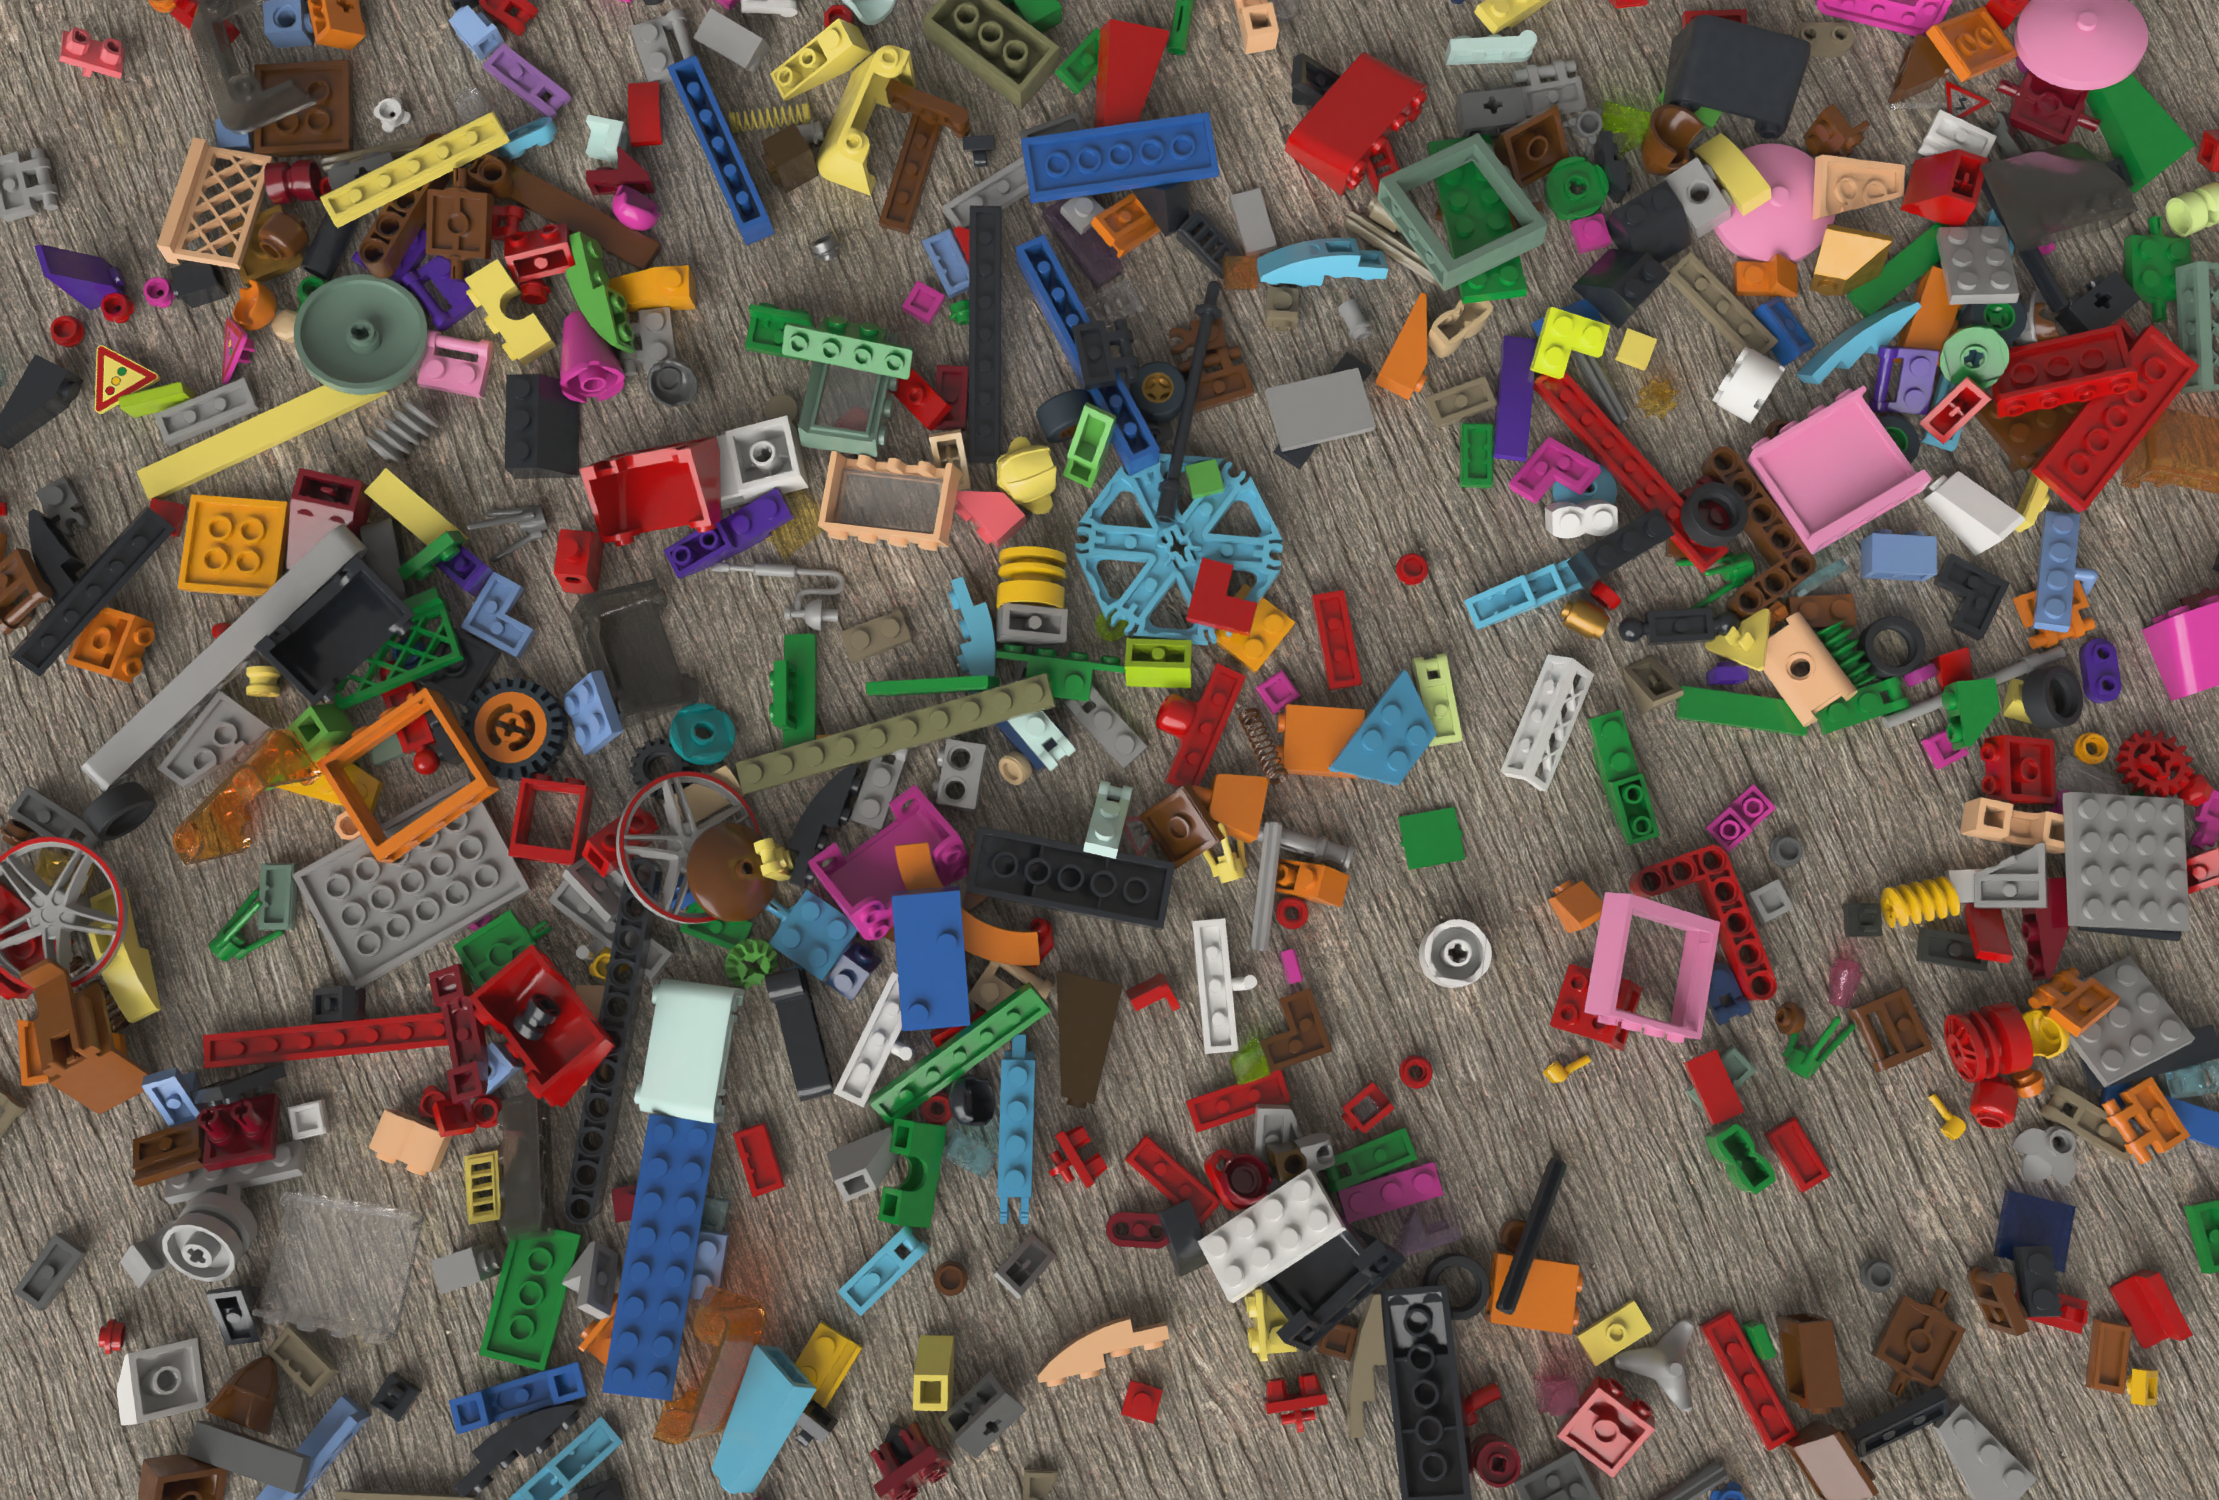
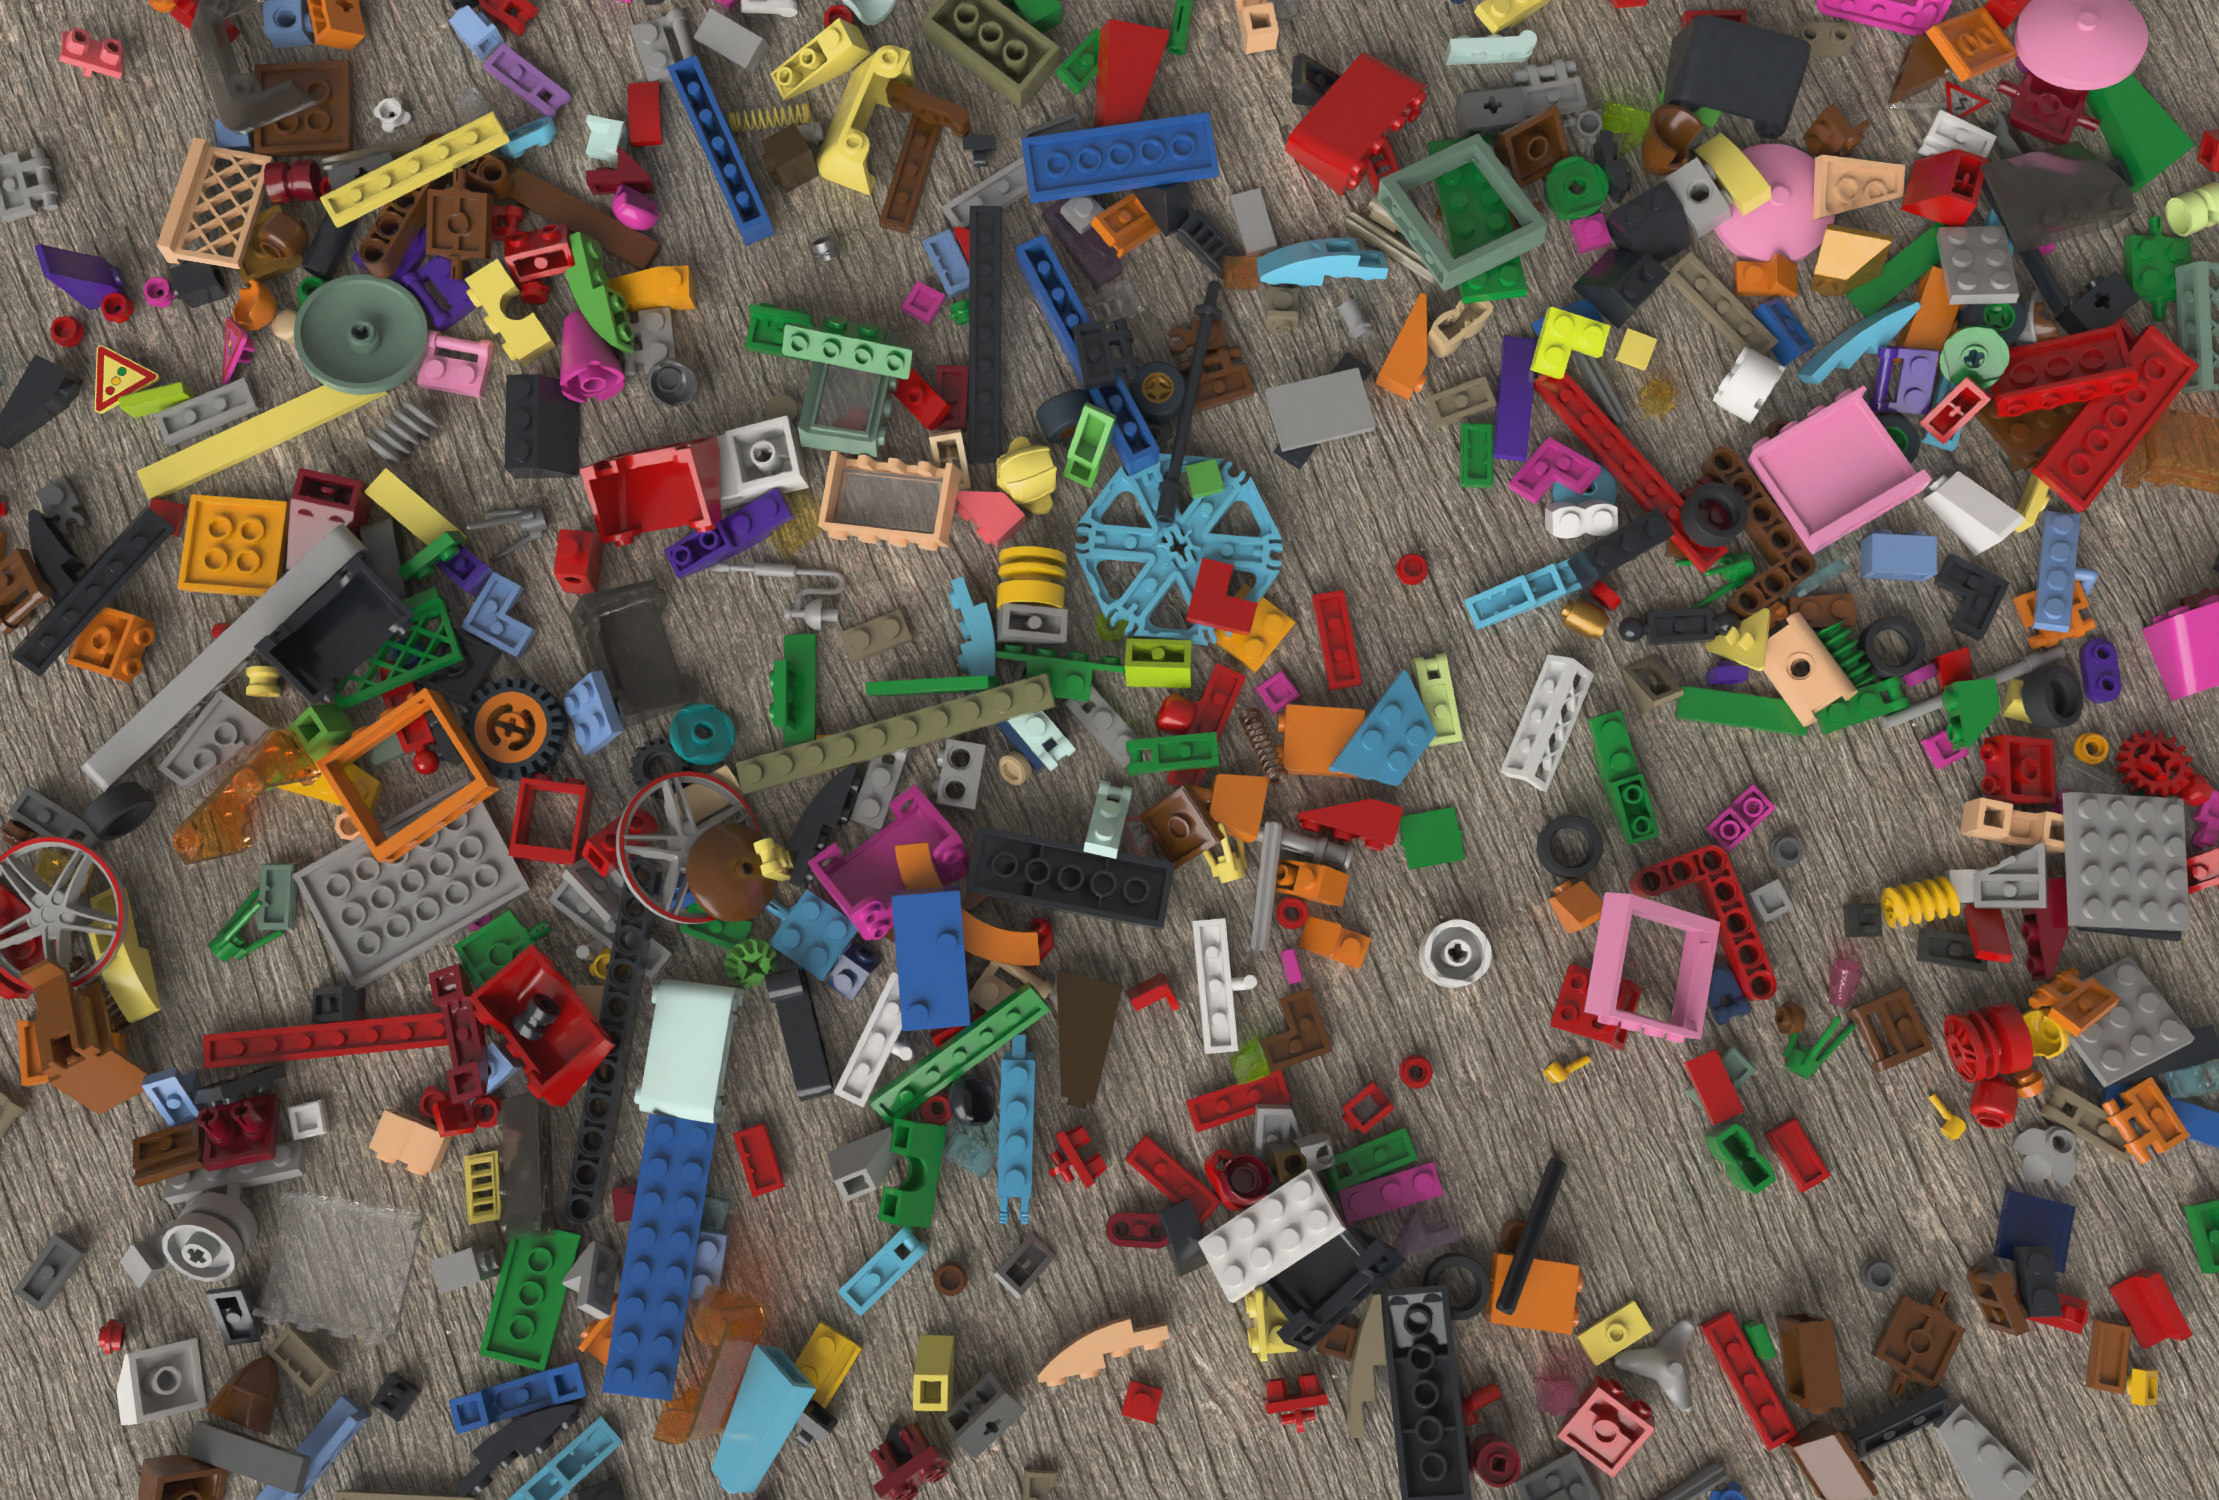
(1173, 753): none -> green plate
(1334, 942): none -> orange slope
(1362, 820): none -> red slope
(1588, 830): none -> black tyre

